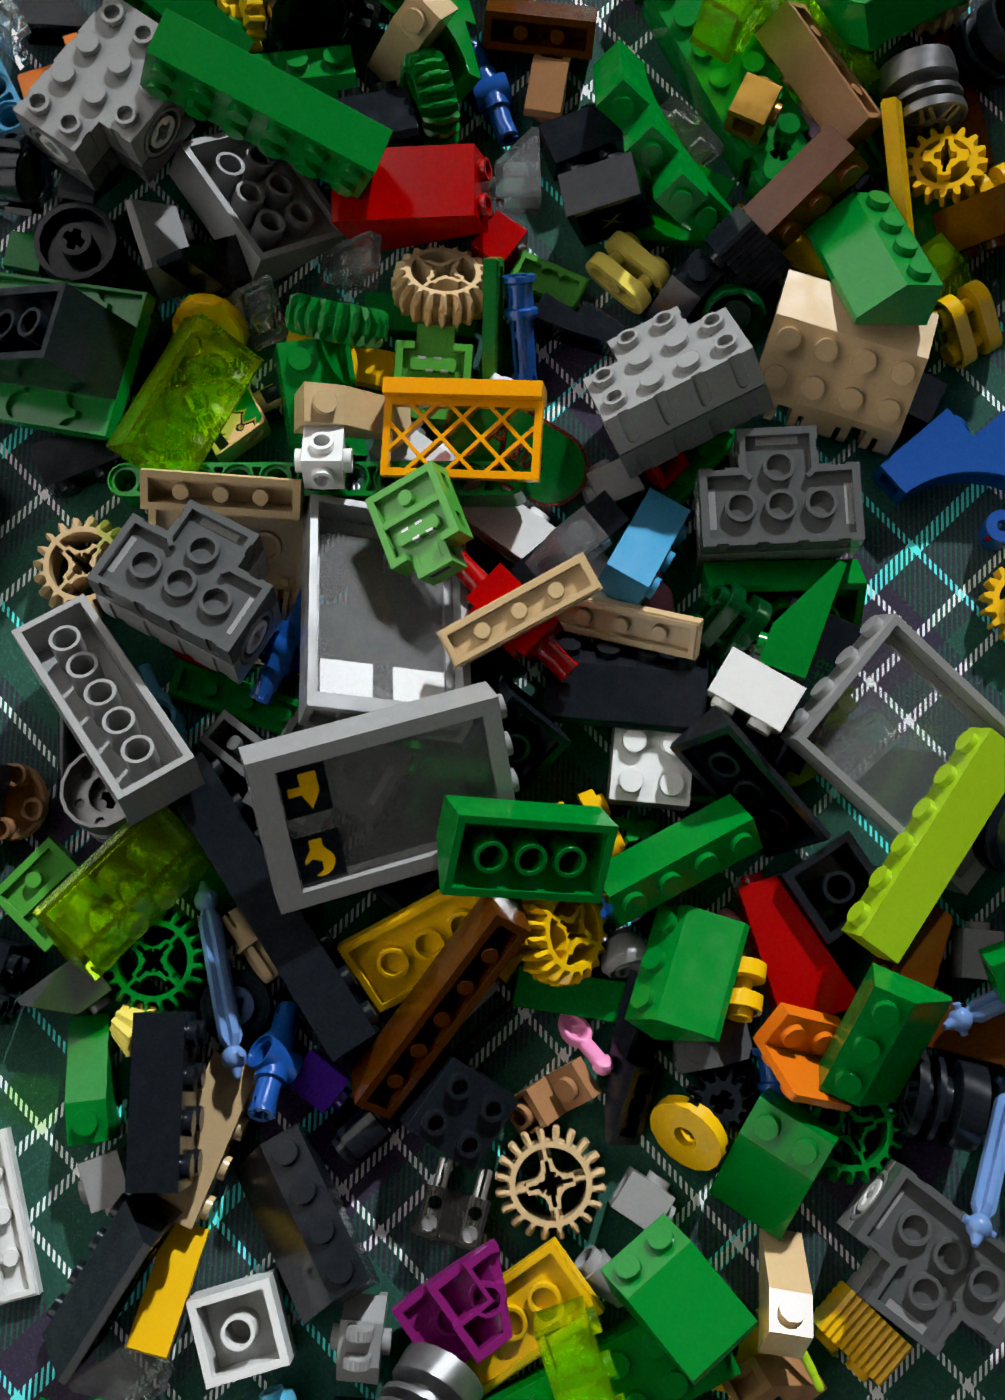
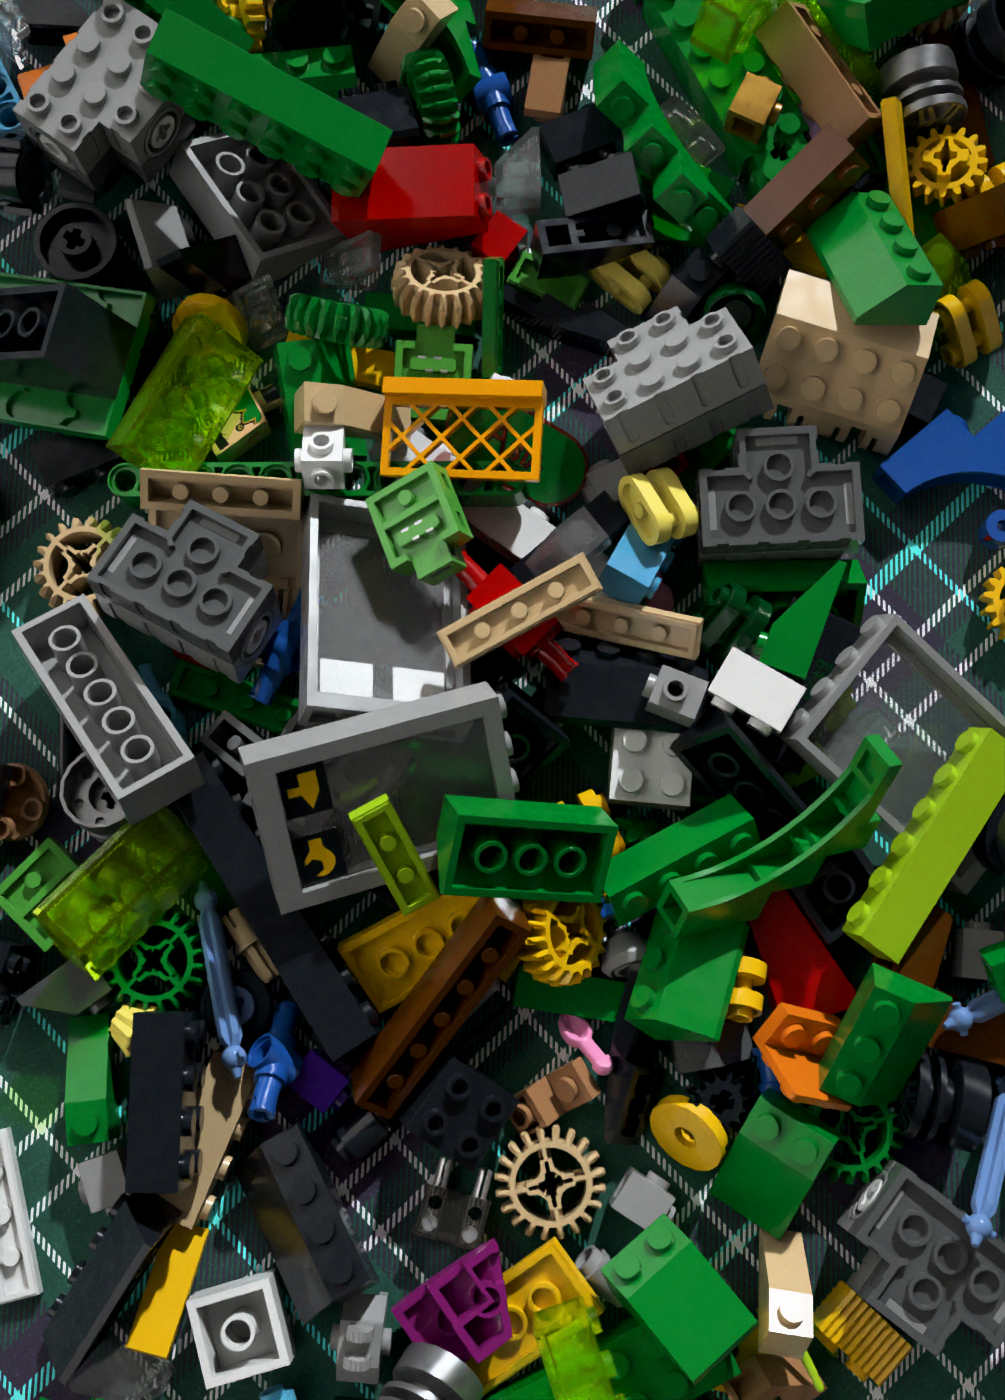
(21, 255): green tile -> none
(394, 854): none -> lime tile
(521, 314): blue pin -> none
(585, 242): none -> black slope
(658, 506): none -> light yellow brick
(674, 695): none -> light grey brick
(791, 857): none -> green arch

